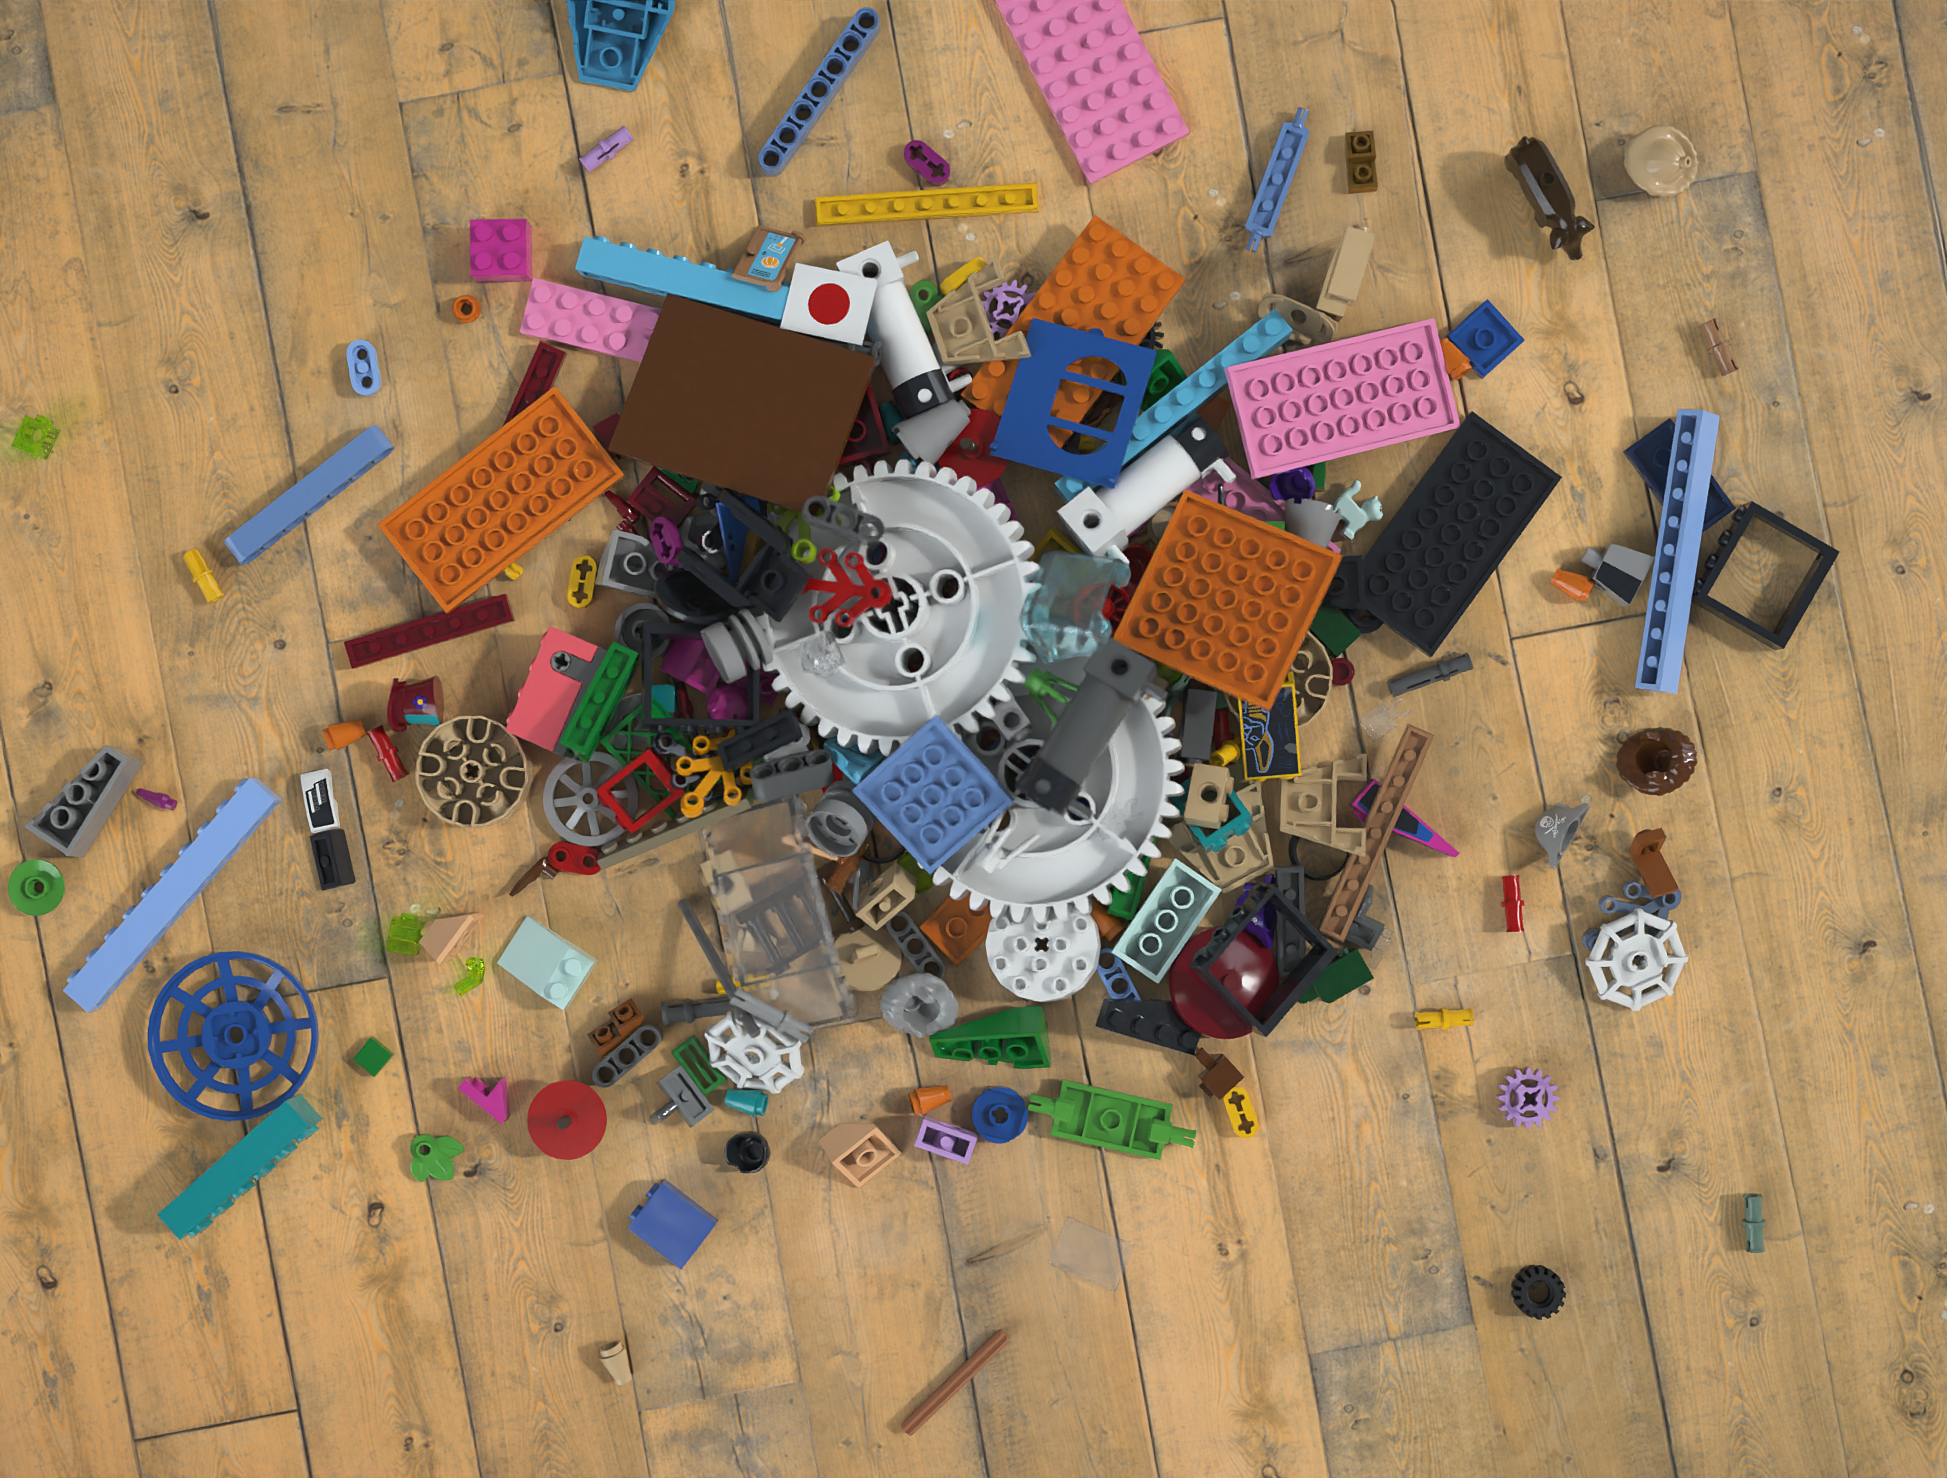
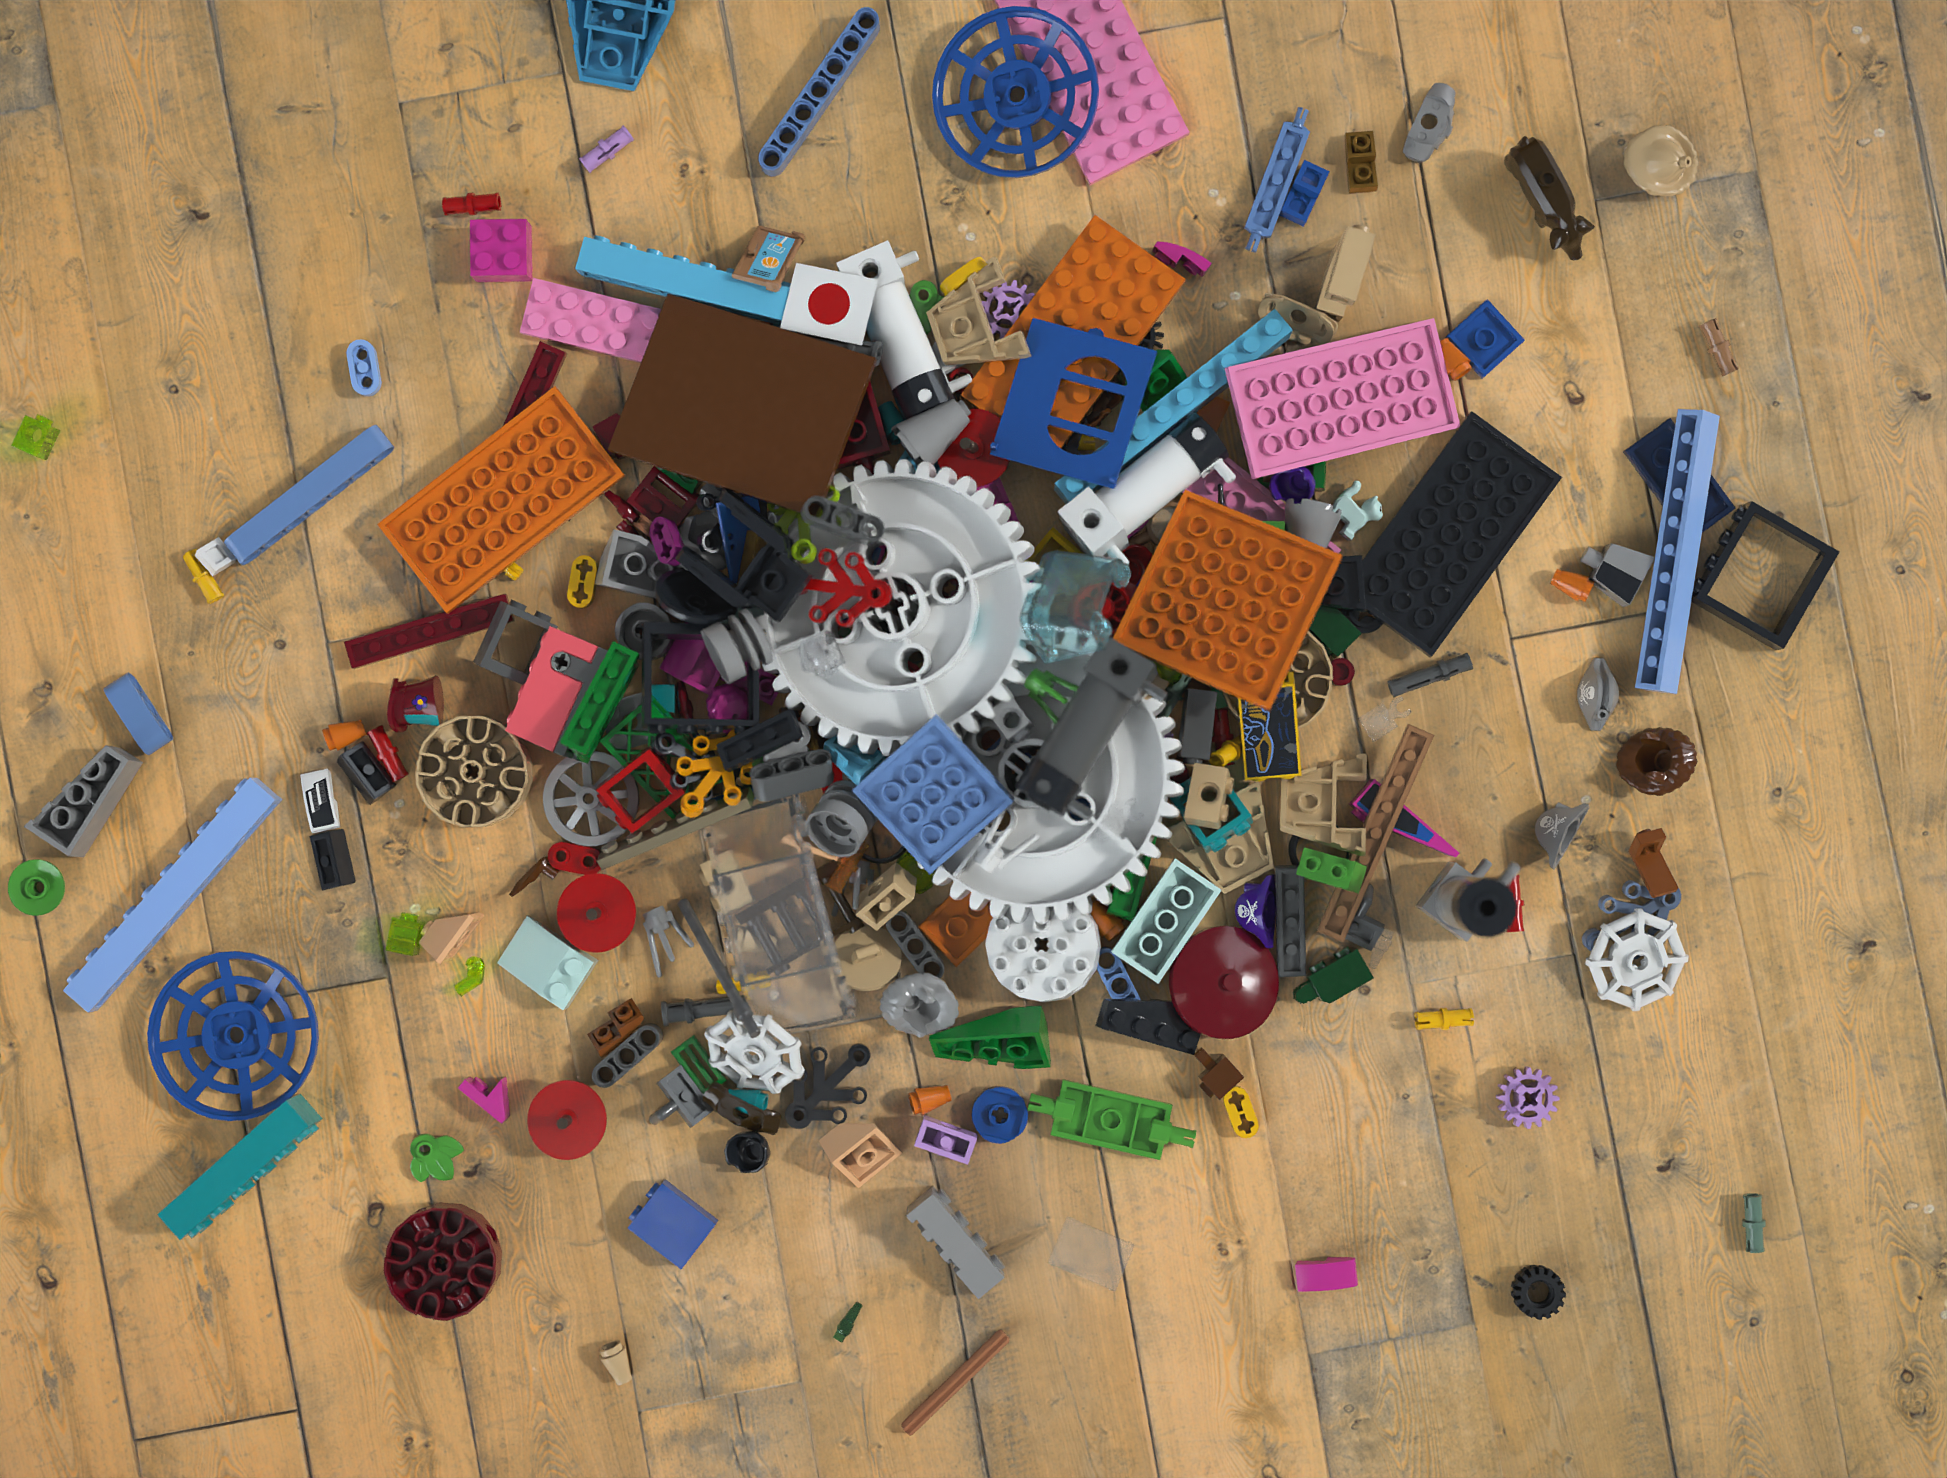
(138, 713): none -> medium blue beam
(158, 799): magenta piece -> none
(215, 556): none -> white tile
(365, 772): none -> black slope
(373, 1056): green tile -> none
(436, 1288): none -> dark red brick
(458, 306): orange plate -> none
(471, 204): none -> red pin
(494, 632): none -> dark grey window
(596, 912): none -> red piece
(643, 524): none -> nougat bush
(657, 922): none -> light grey plant
(757, 1120): none -> dark brown piece
(781, 1020): light grey pin -> none
(825, 1090): none -> black plant
(847, 1323): none -> clear green piece
(923, 168): magenta beam -> none
(926, 204): yellow tile -> none
(956, 1241): none -> light grey wedge
(1003, 80): none -> blue dish
(1171, 255): none -> dark pink slope
(1293, 986): black window -> none
(1304, 193): none -> blue slope
(1326, 1275): none -> dark pink slope
(1331, 870): none -> bright green brick
(1421, 141): none -> light grey piece
(1469, 903): none -> piece
(1597, 694): none -> light grey hat

